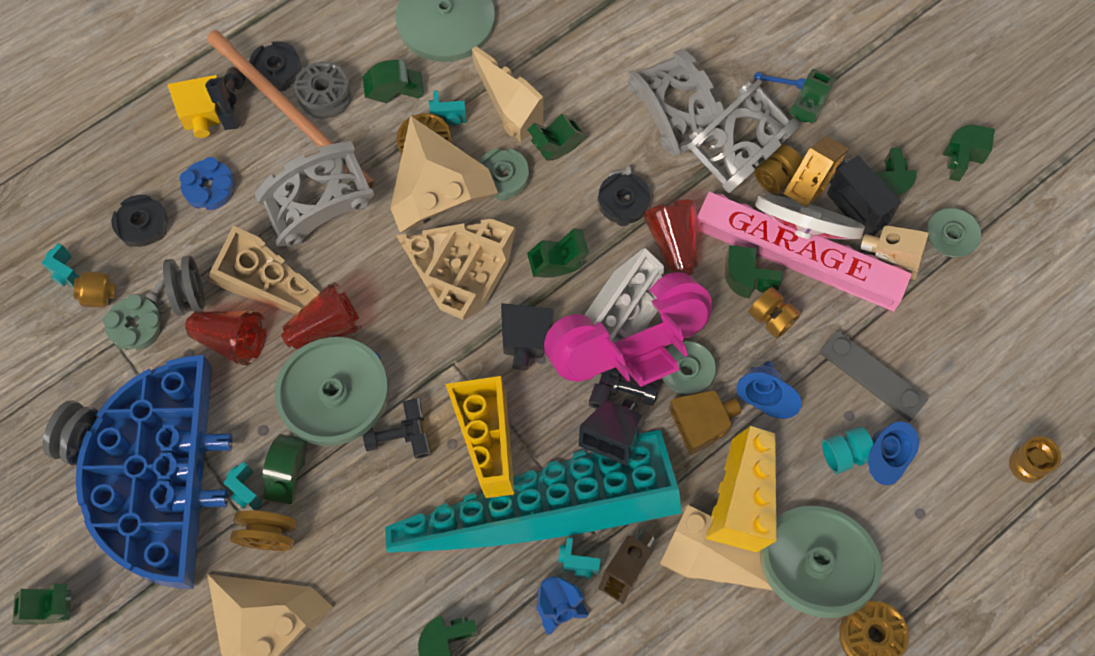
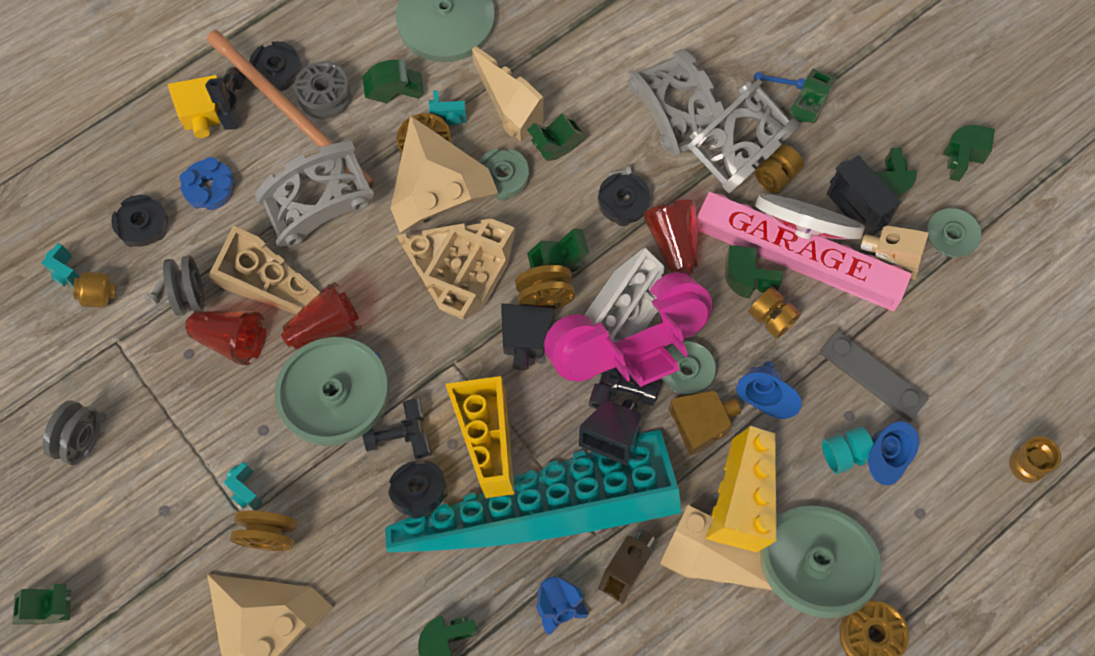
(131, 308): sand green plate -> none
(145, 471): blue brick -> none
(282, 467): dark green brick -> none
(421, 502): none -> black plate
(545, 287): none -> pearl gold wheel
(582, 566): teal bracket -> none
(815, 171): pearl gold window -> none

